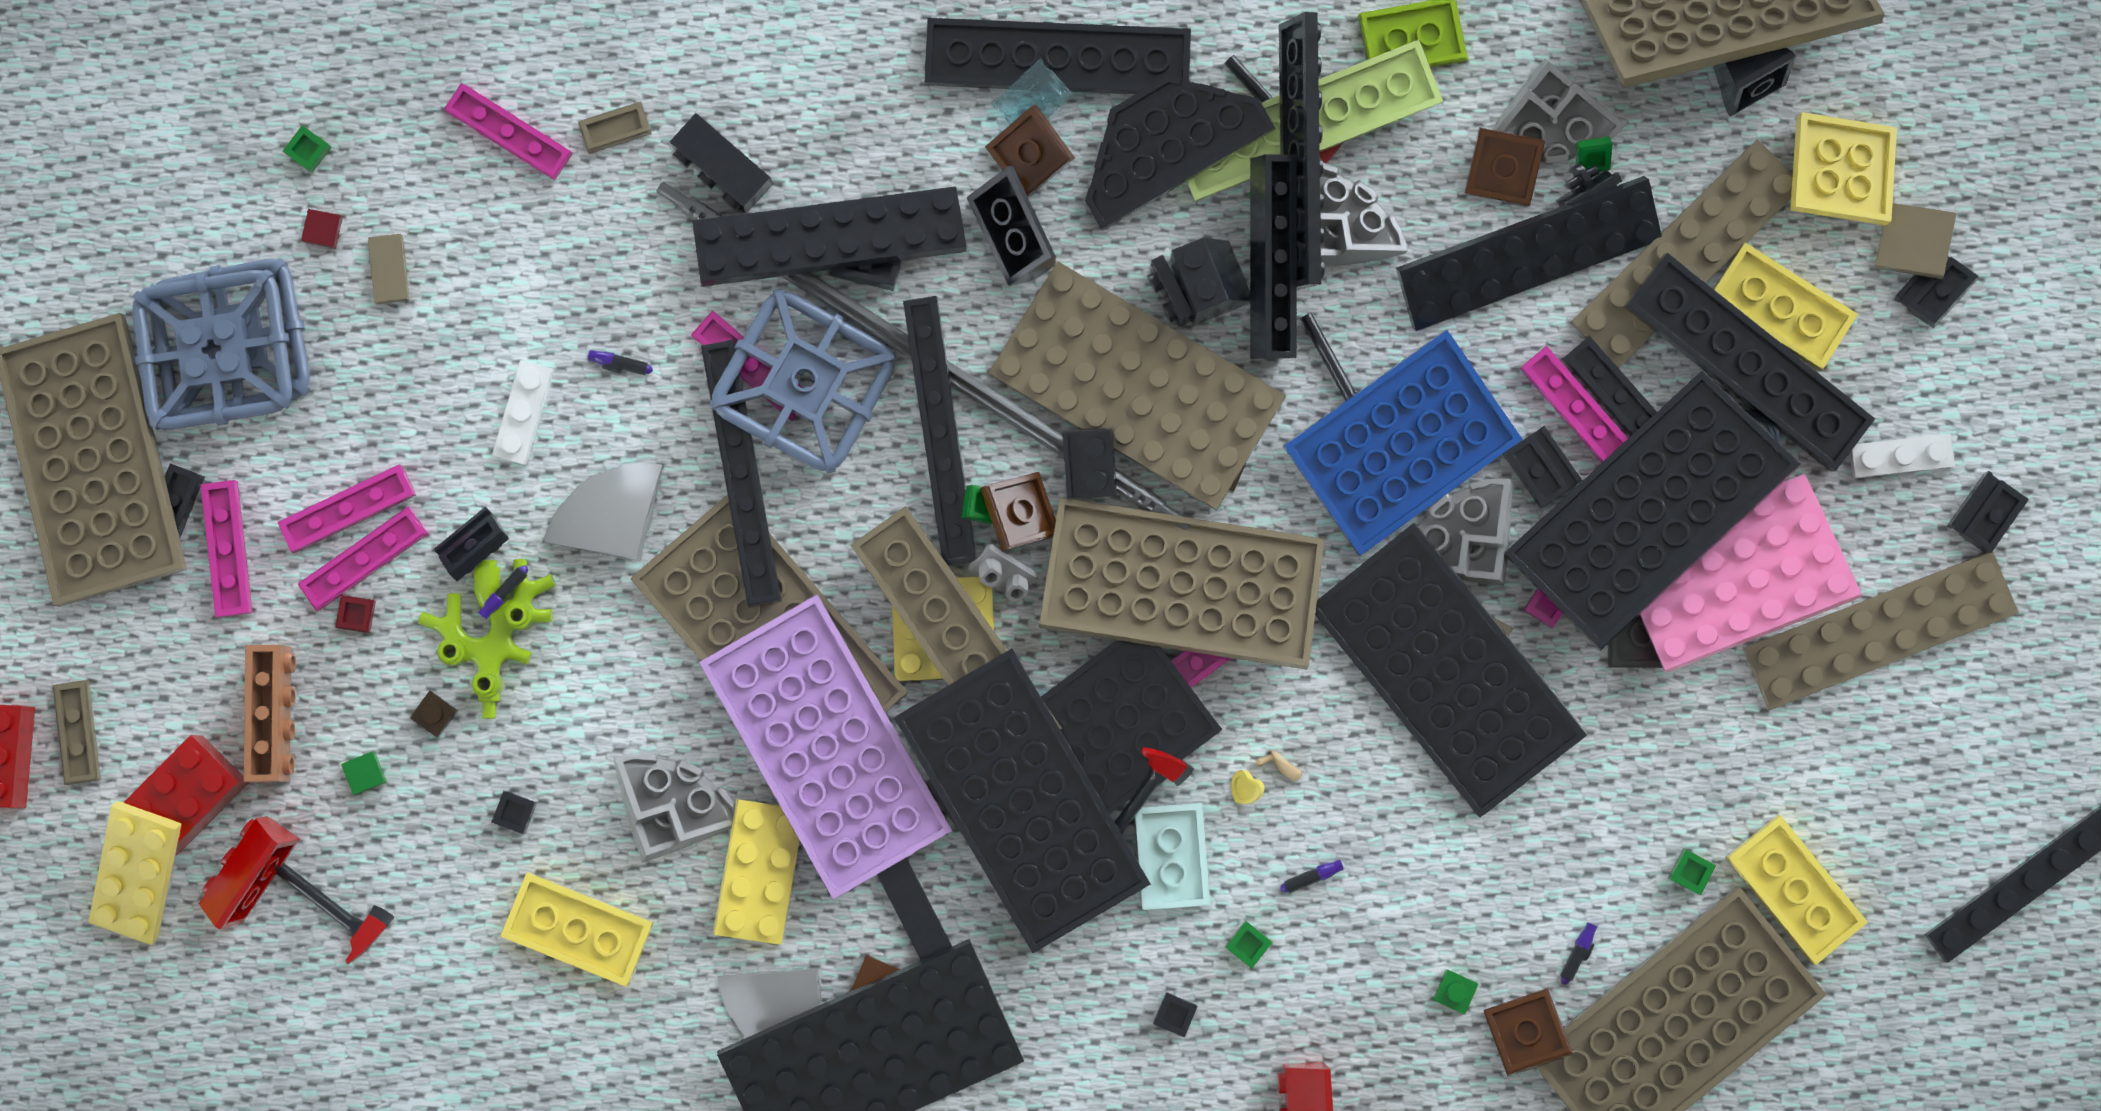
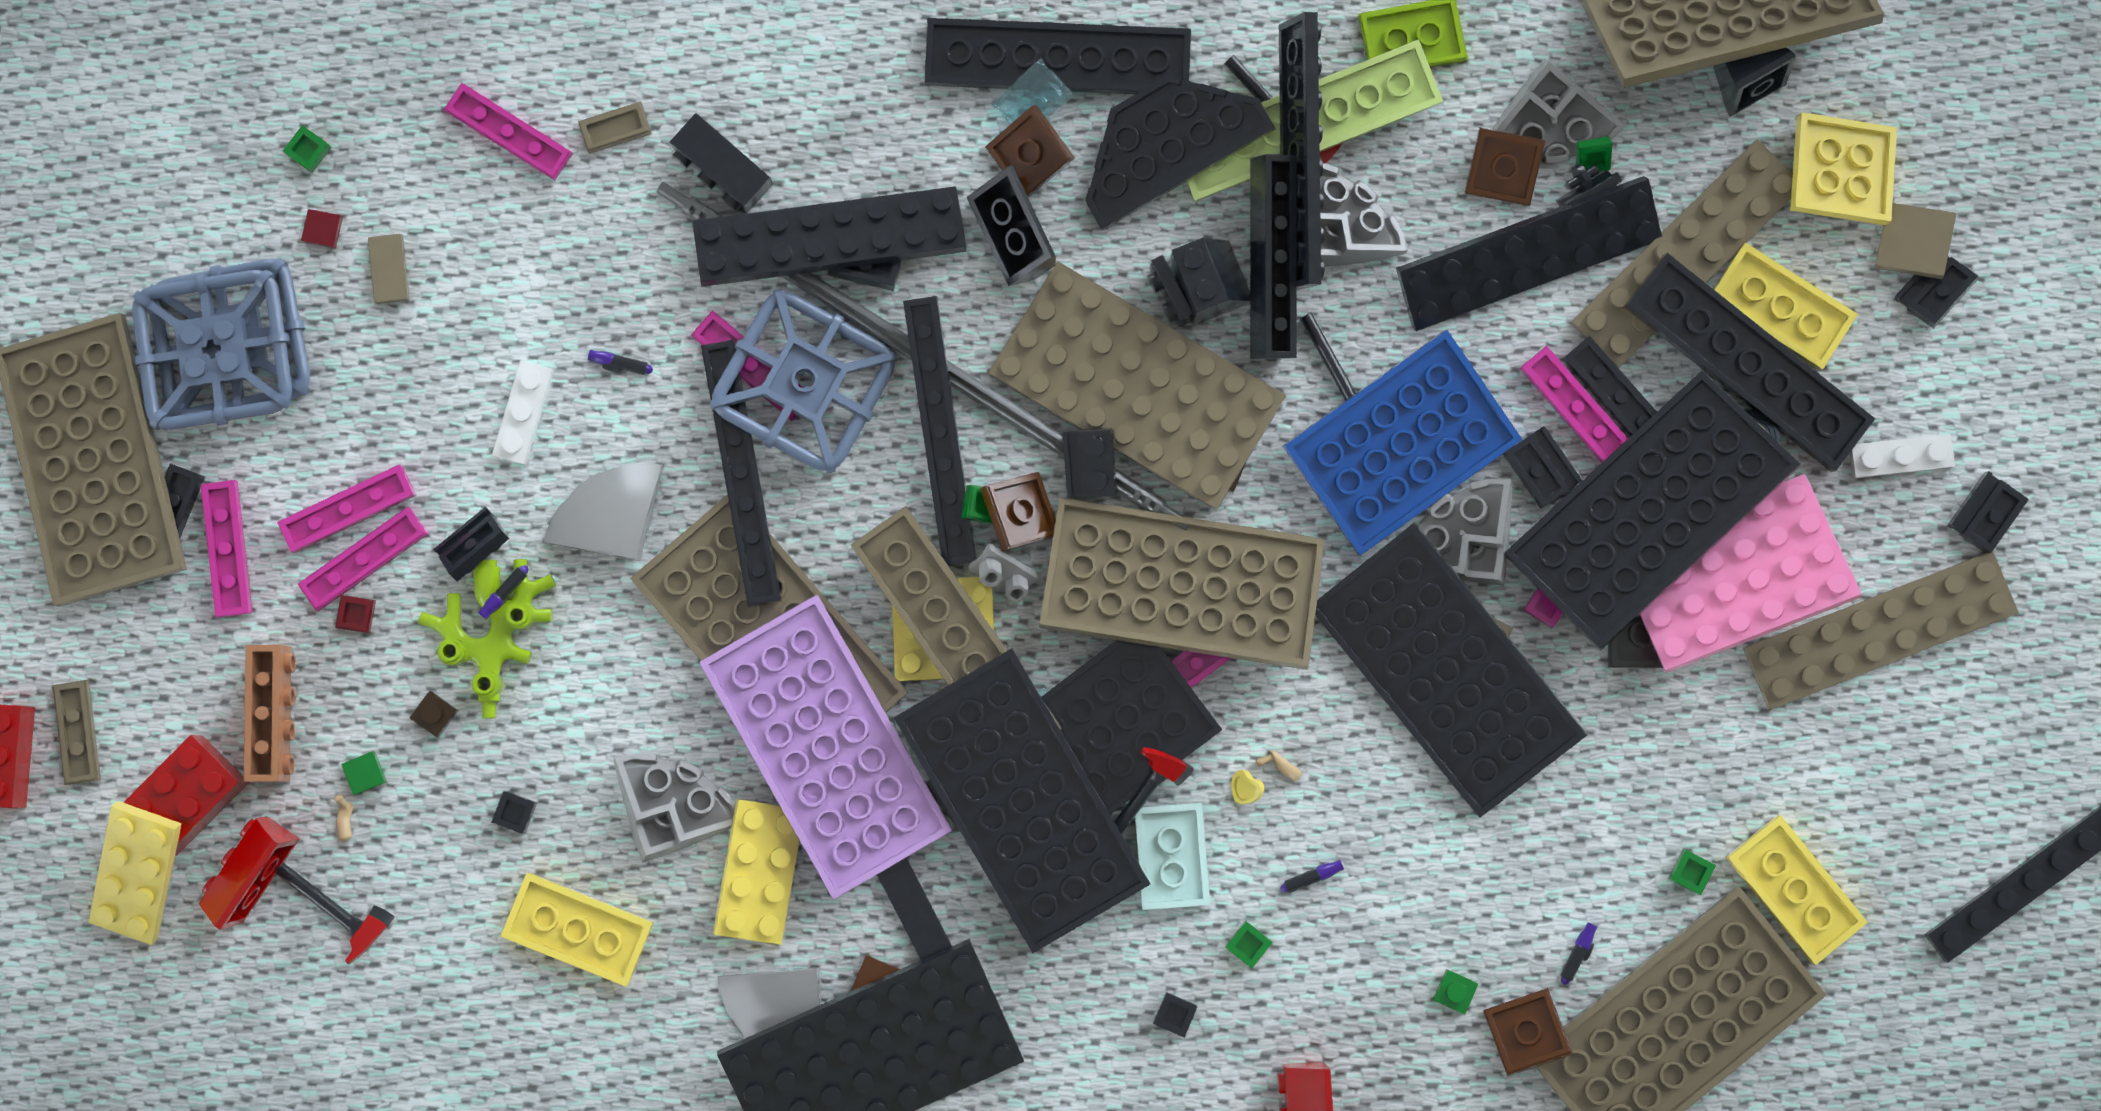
(343, 819): none -> tan piece

